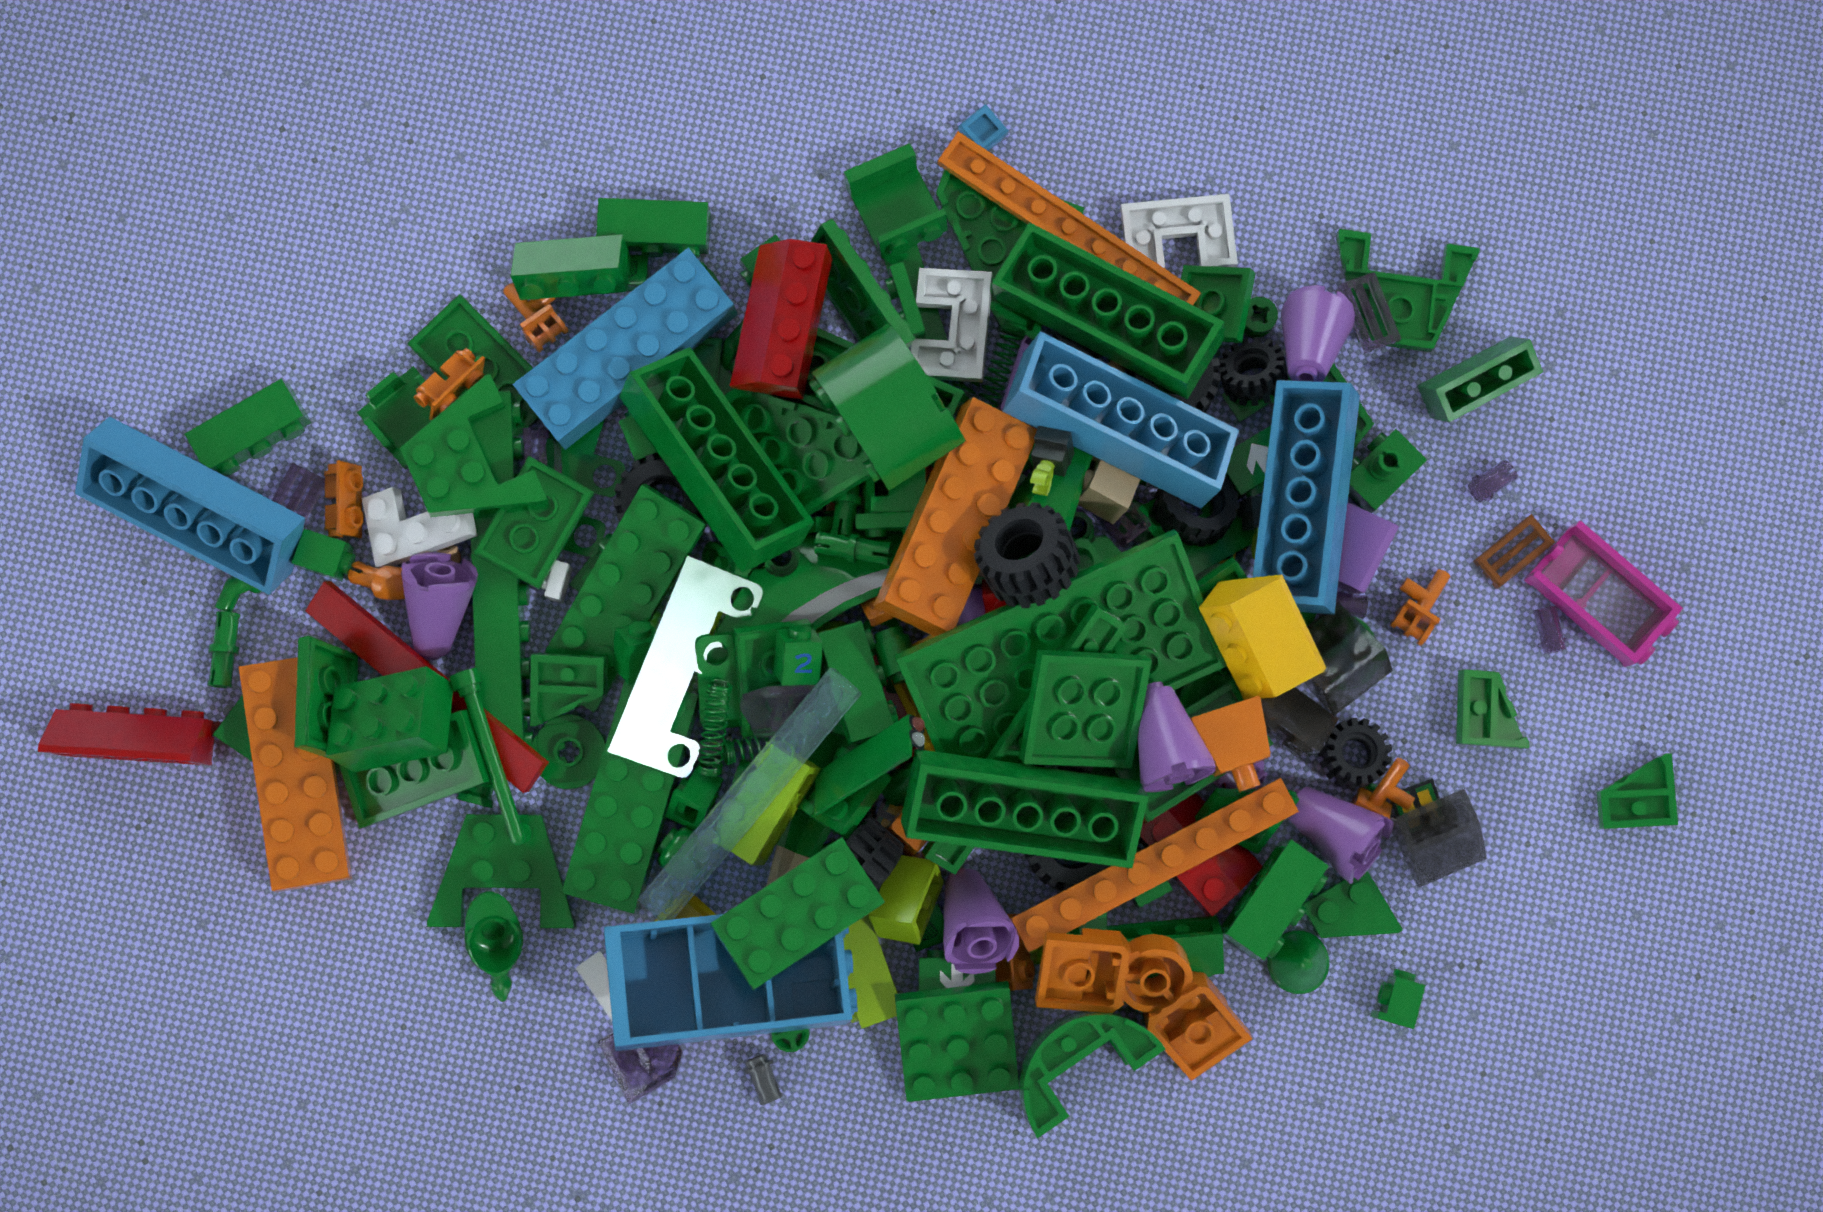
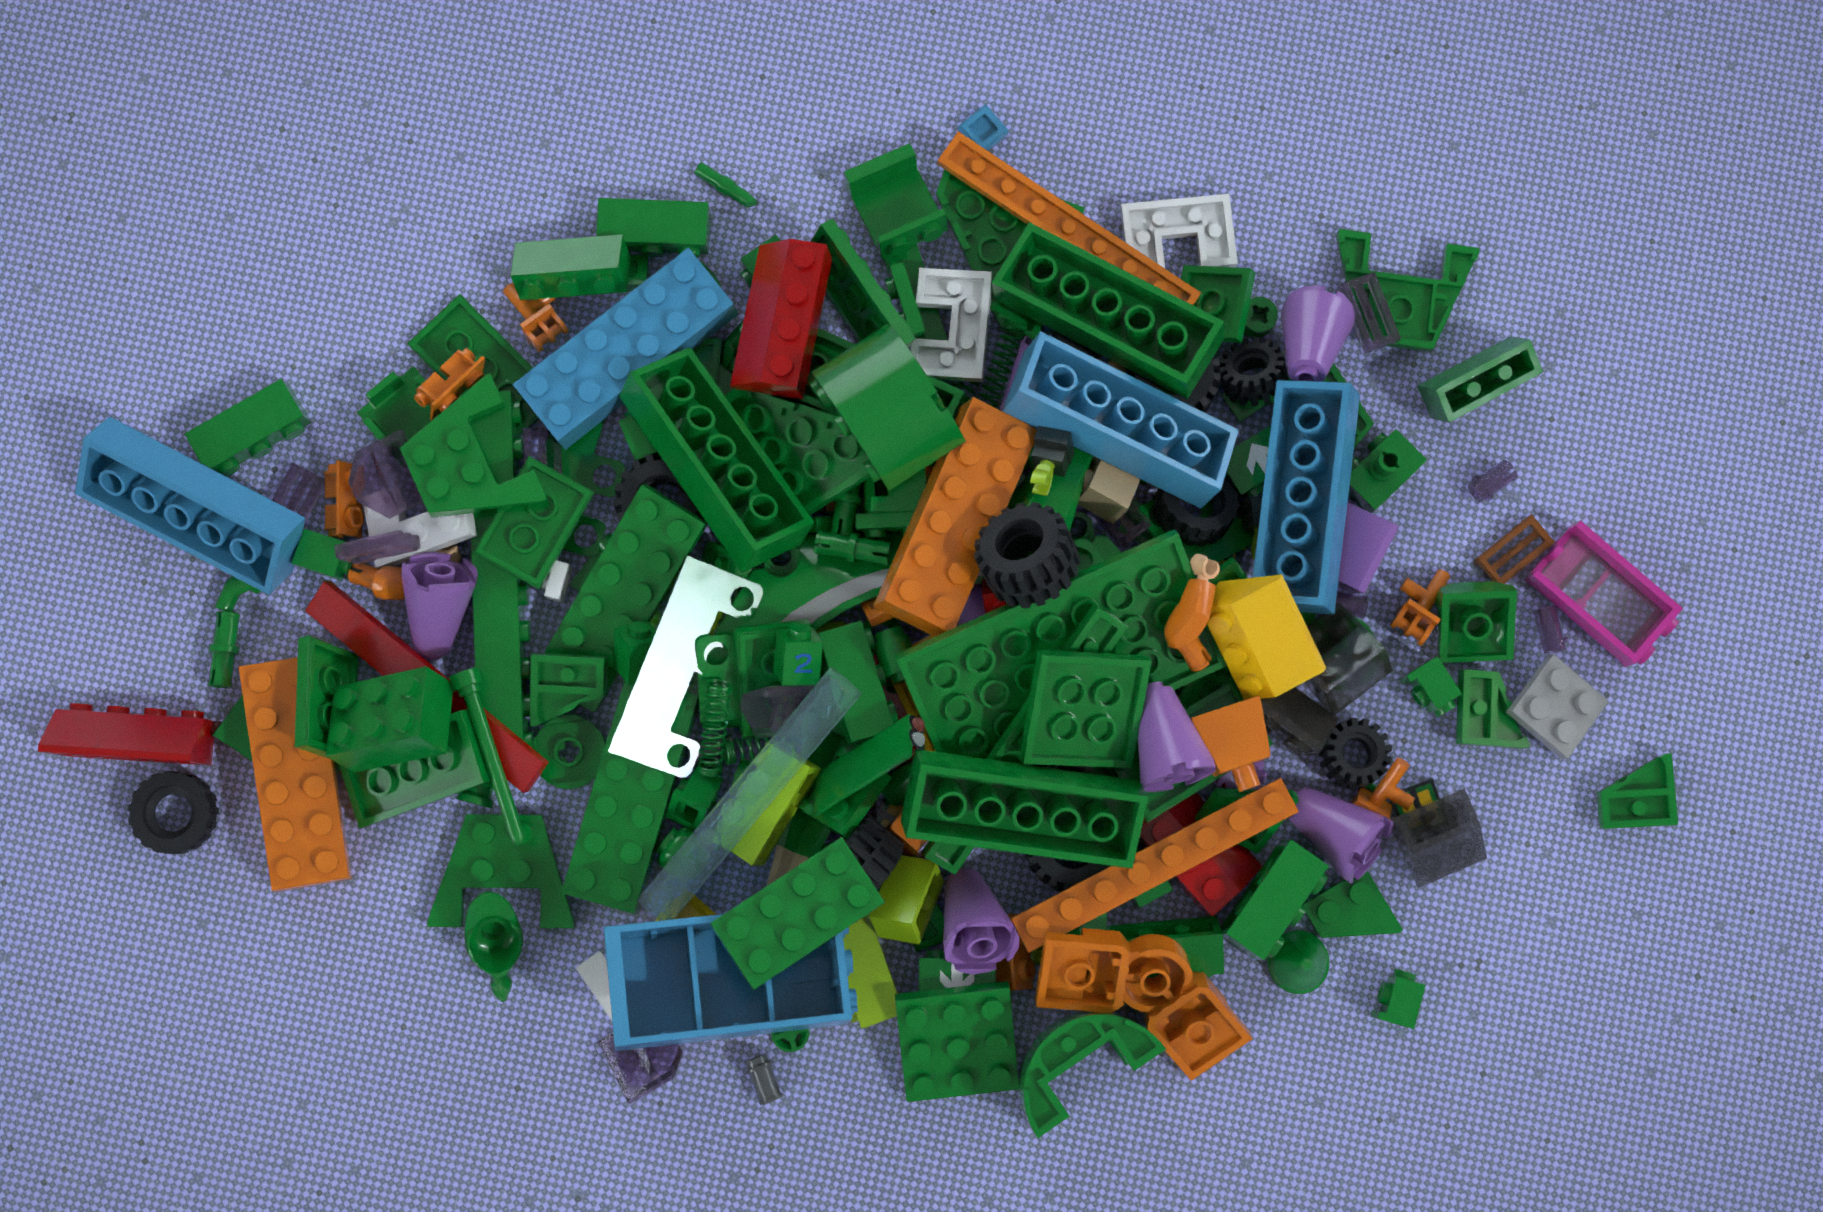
(149, 795): none -> black tyre
(377, 547): none -> clear purple tile
(382, 477): none -> clear purple slope
(725, 185): none -> green piece
(1193, 614): none -> orange arm
(1432, 687): none -> green brick
(1476, 621): none -> green slope
(1557, 706): none -> light grey plate

